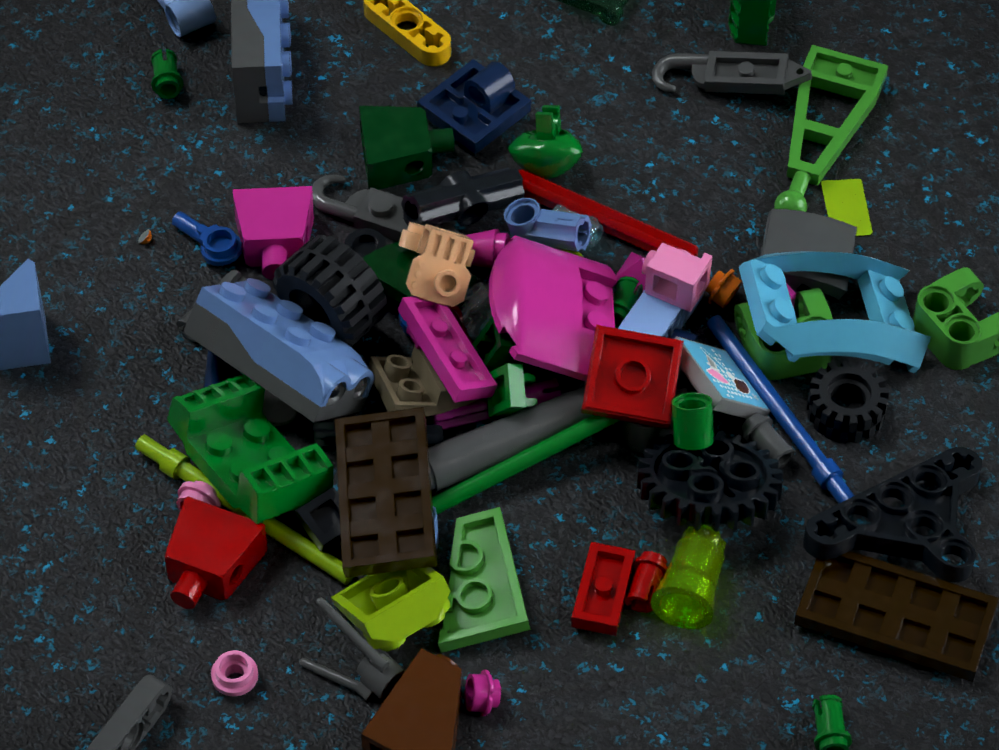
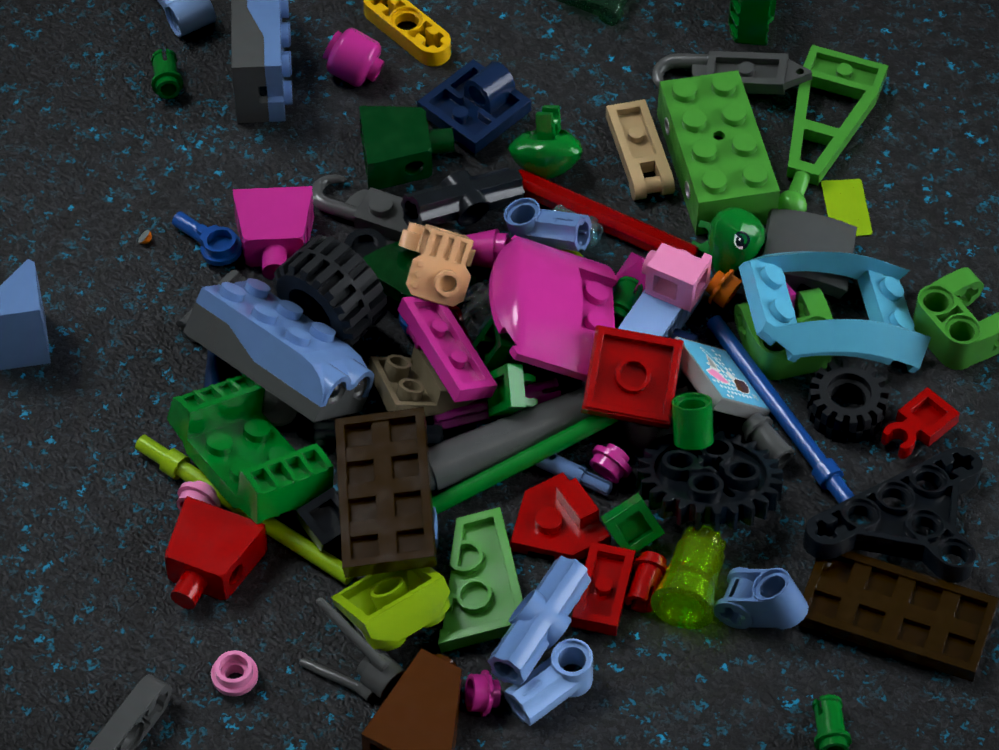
(353, 57): none -> dark pink head
(539, 621): none -> medium blue piece
(550, 683): none -> light blue piece
(558, 464): none -> medium blue piece
(558, 520): none -> red plate
(610, 462): none -> dark pink plate
(632, 524): none -> green tile
(640, 149): none -> tan plate
(711, 170): none -> bright green piece
(732, 238): none -> green piece
(761, 600): none -> medium blue piece
(921, 419): none -> red plate

